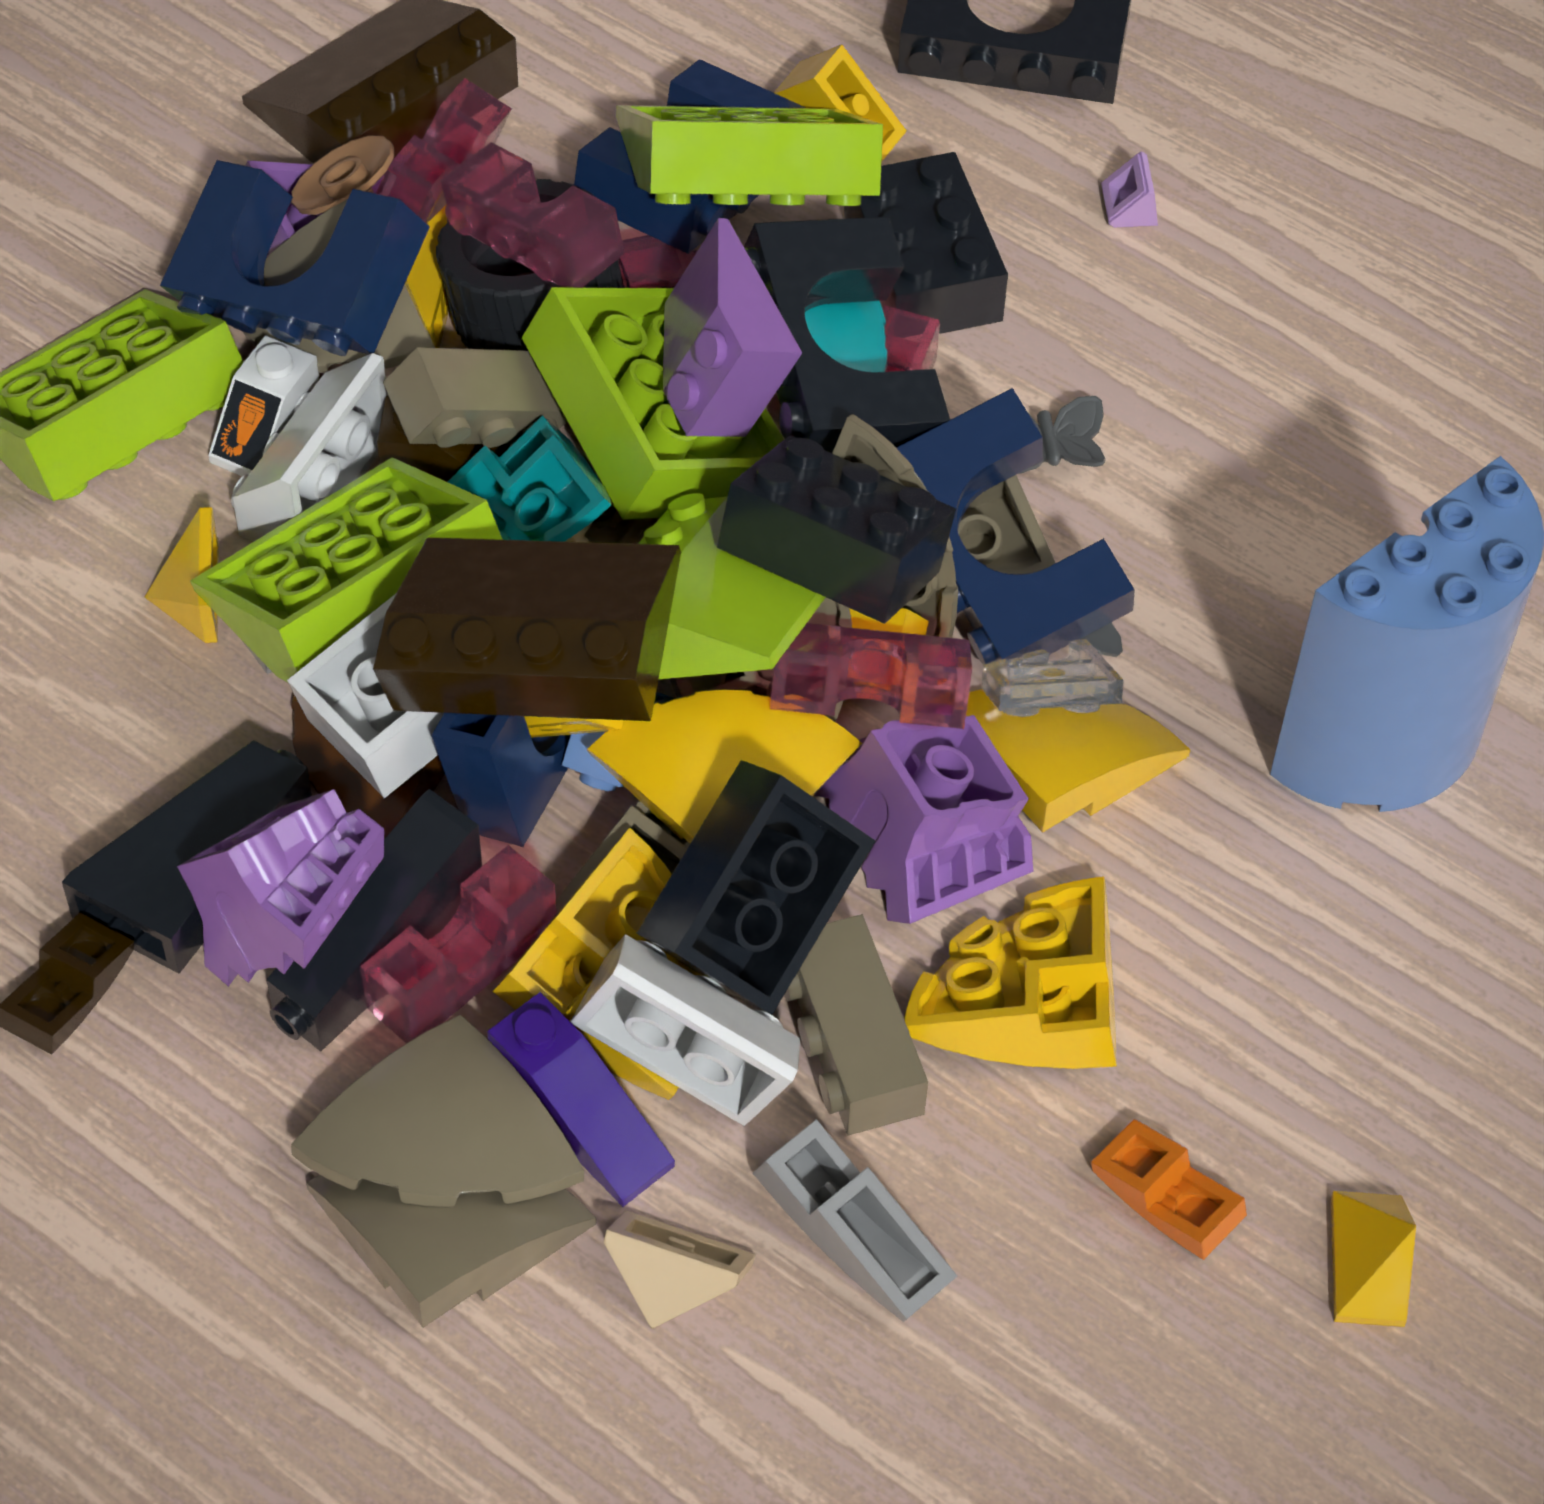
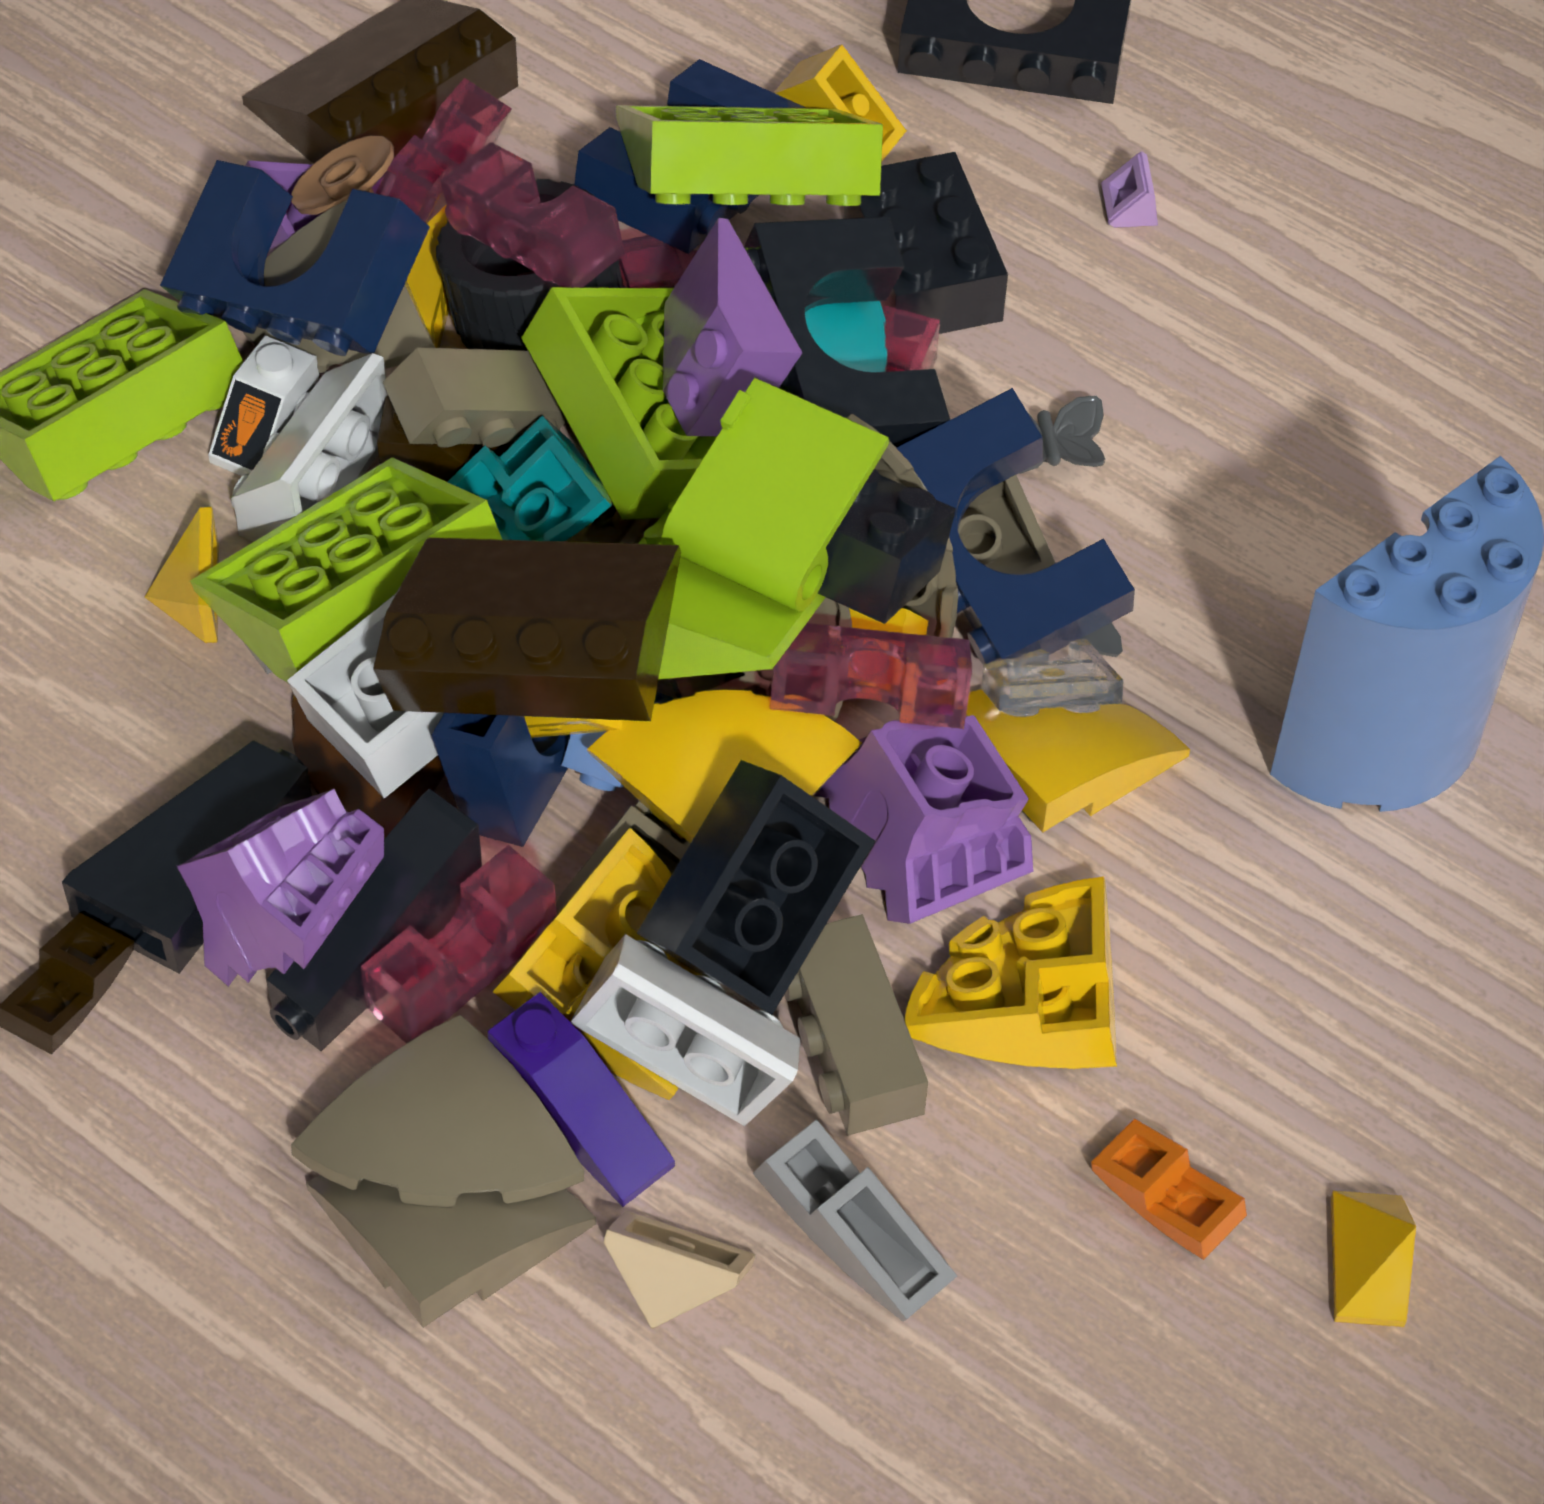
(773, 493): none -> lime door

